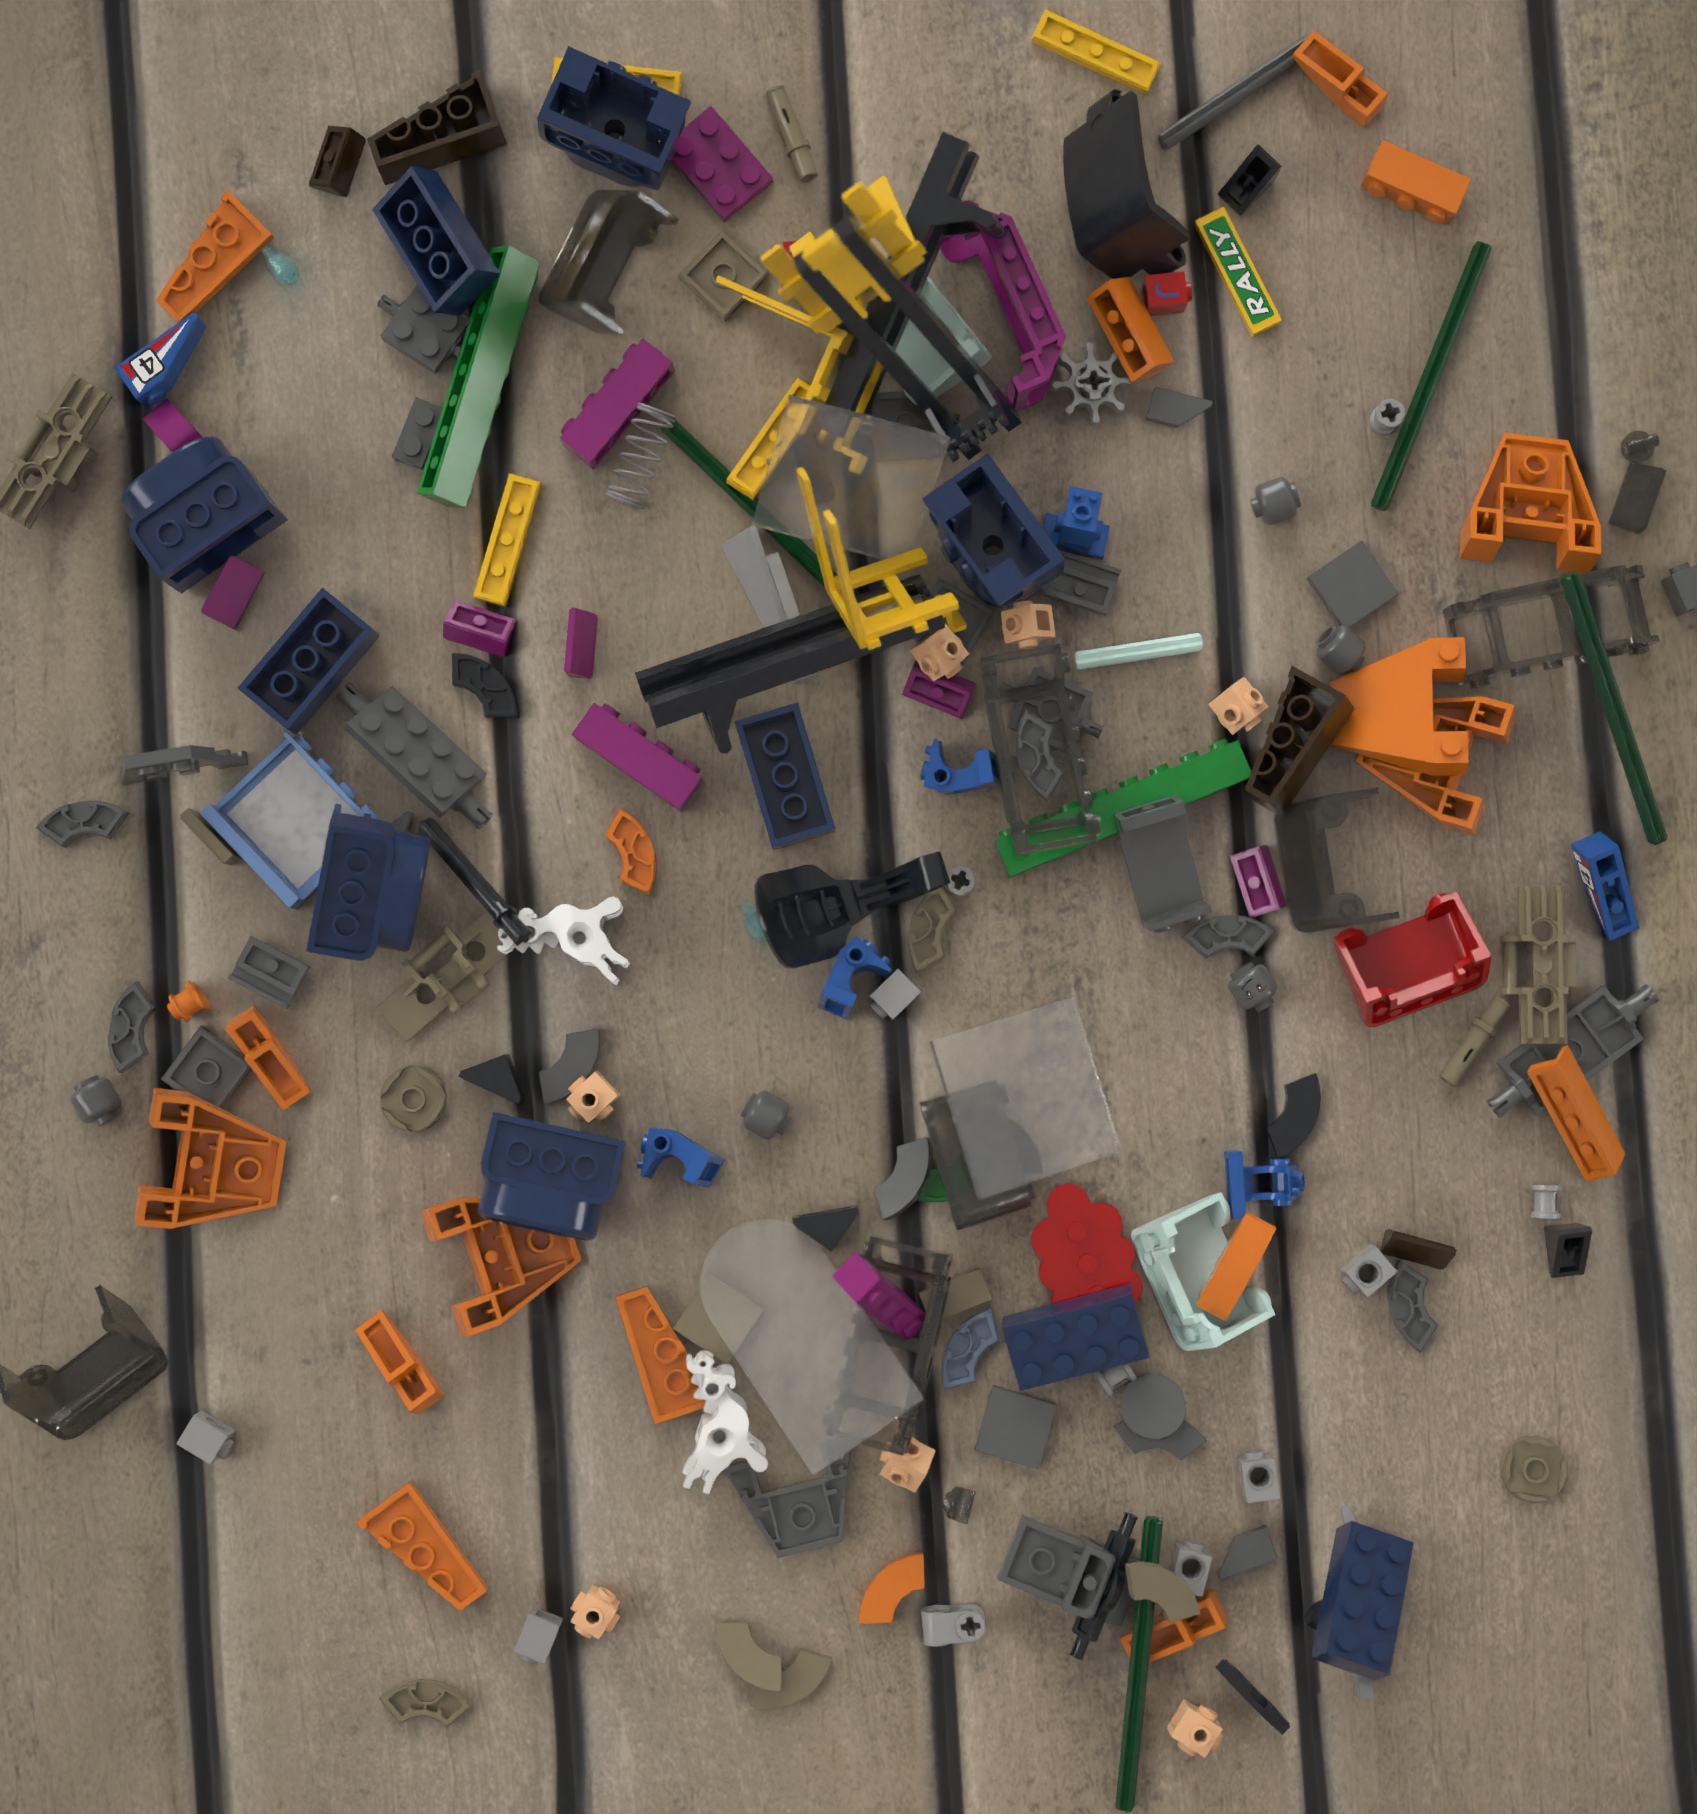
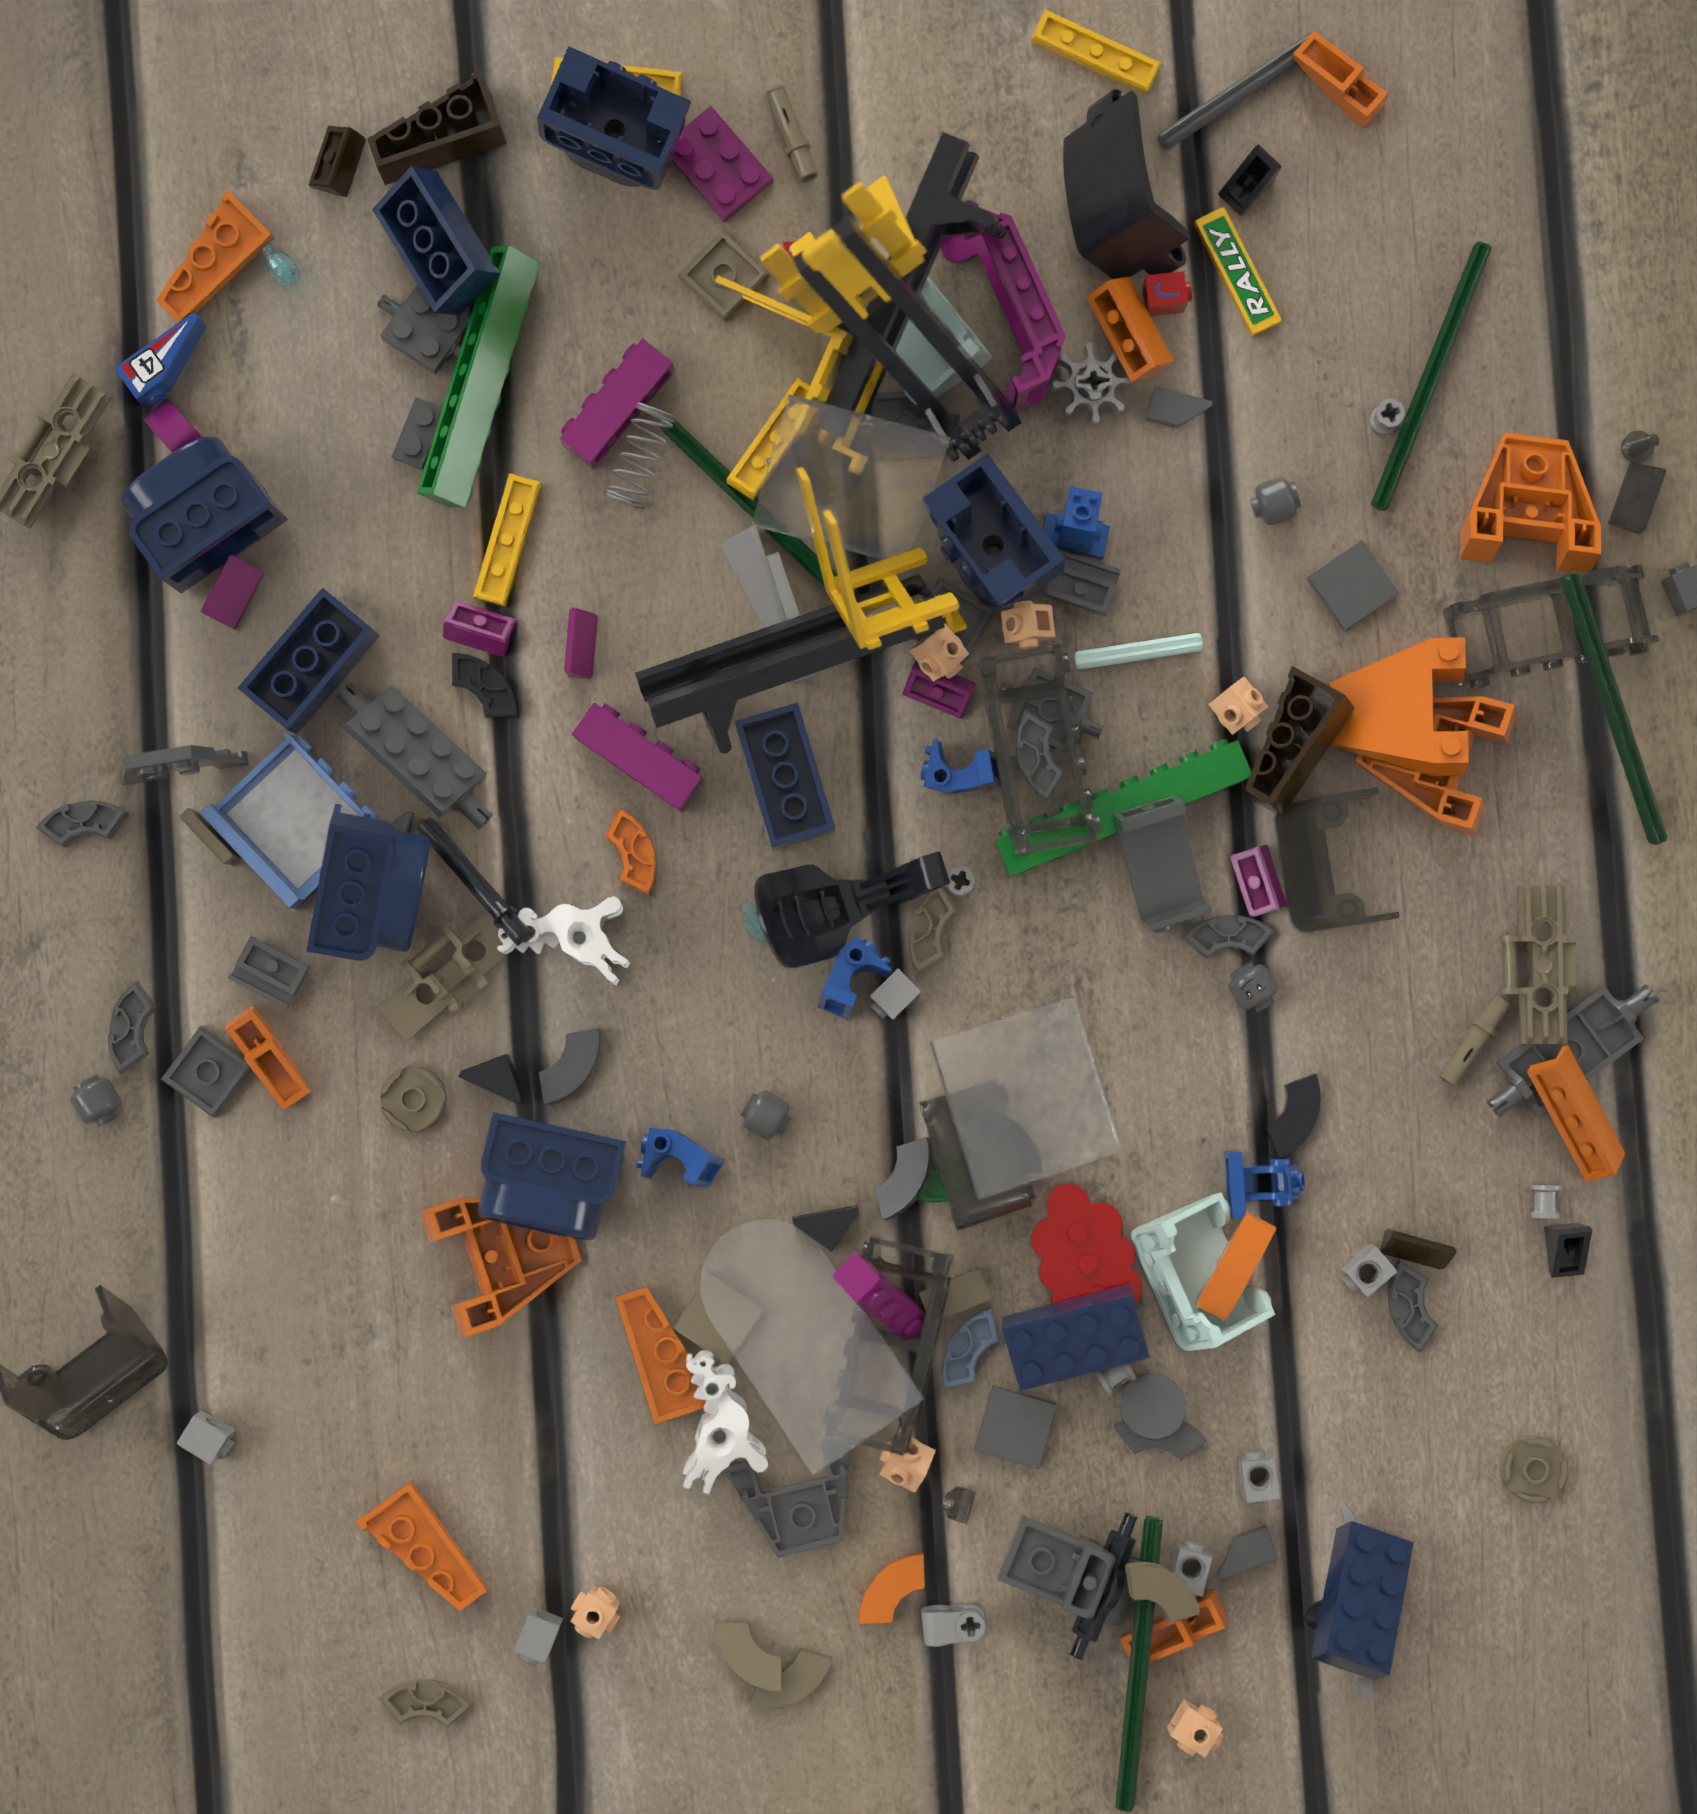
(187, 1002): orange brick -> none
(220, 1165): orange wedge -> none
(399, 1363): orange slope -> none
(597, 253): clear smoke windscreen -> none
(604, 1096): light nougat brick -> none
(1253, 1696): black tile -> none
(1340, 649): dark grey head -> none
(1414, 961): red windscreen -> none
(1415, 183): orange brick -> none
(1606, 884): blue slope -> none

